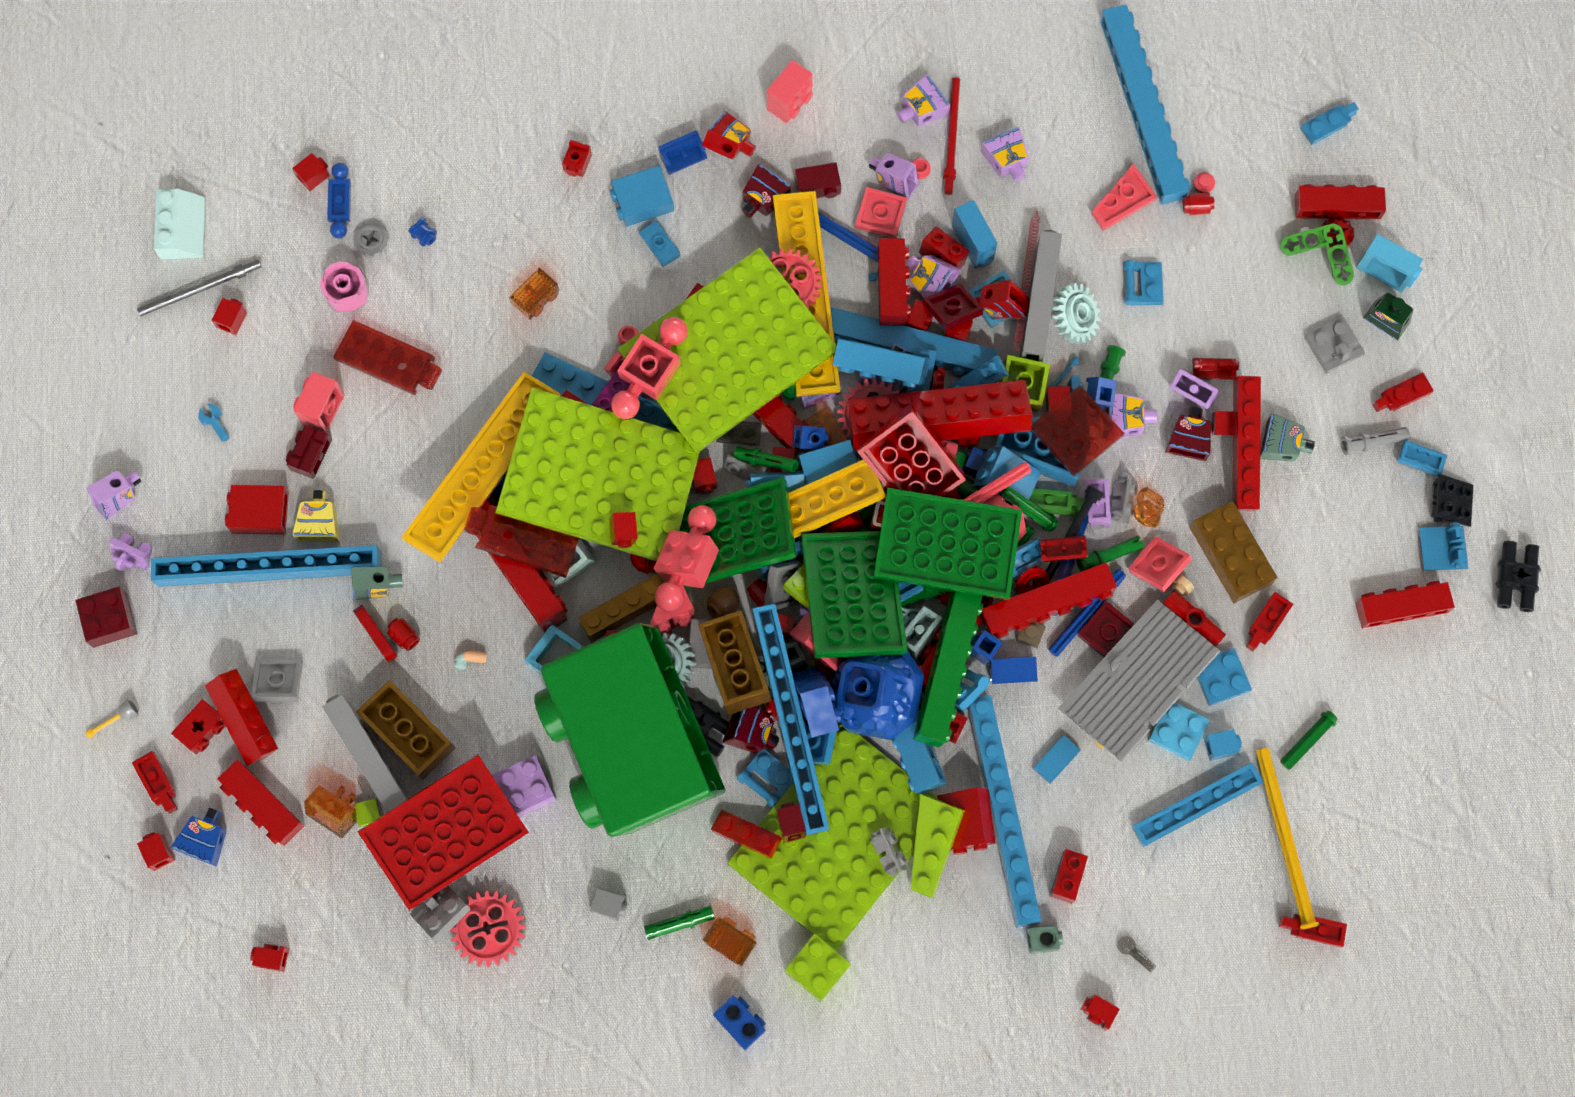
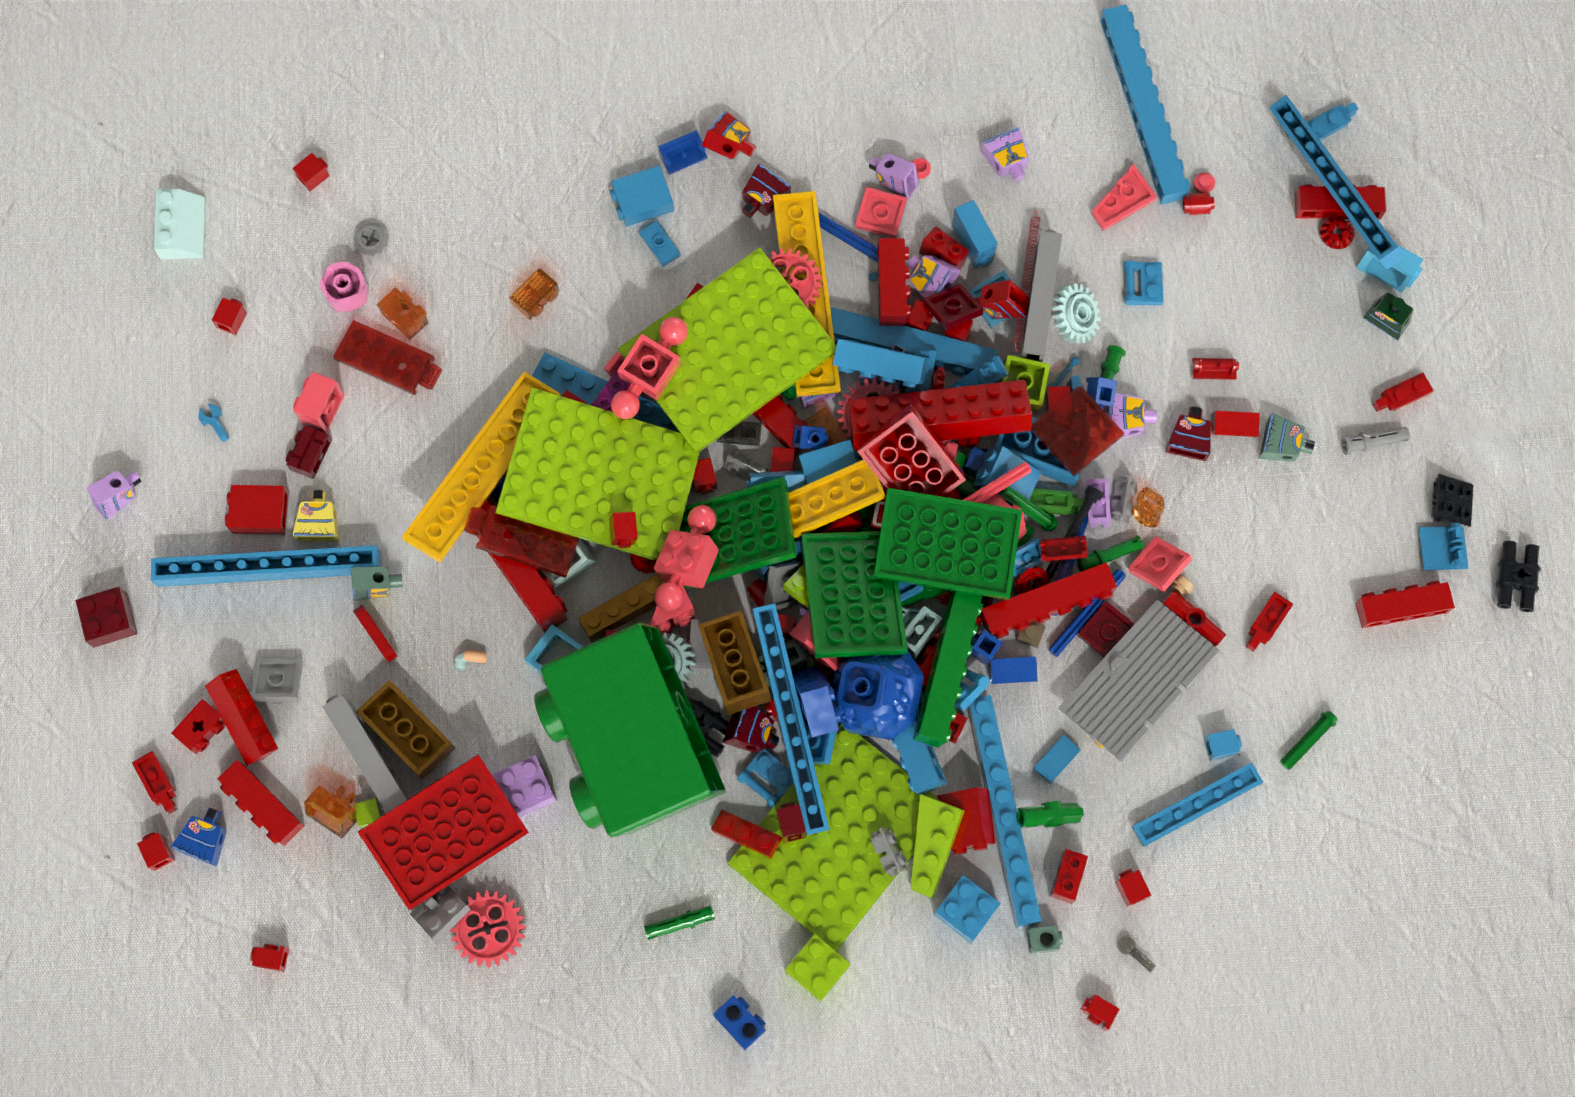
(126, 710): hinge -> none
(128, 556): lavender hips -> none
(239, 271): flat silver bar -> none
(339, 200): blue plate -> none
(403, 634): red brick -> none
(407, 324): none -> clear orange brick
(423, 232): blue brick -> none
(582, 154): red brick -> none
(608, 905): light grey brick -> none
(626, 334): coral plate -> none
(723, 602): medium nougat head -> none
(730, 941): clear orange brick -> none
(787, 463): green pin -> none
(790, 92): coral brick -> none
(819, 178): dark red brick -> none
(923, 103): lavender torso -> none
(949, 172): red bar -> none
(967, 909): none -> dark azure brick
(1049, 814): none -> green piece
(1132, 887): none -> red brick
(1179, 731): medium azure plate -> none
(1195, 389): lavender brick -> none
(1223, 678): dark azure plate -> none
(1233, 552): pearl gold brick -> none
(1246, 442): red brick -> none
(1286, 839): yellow axle -> none
(1323, 241): bright green beam -> none
(1327, 931): red hinge -> none
(1334, 345): light grey hinge -> none
(1337, 182): none -> dark azure brick
(1421, 458): dark azure plate -> none

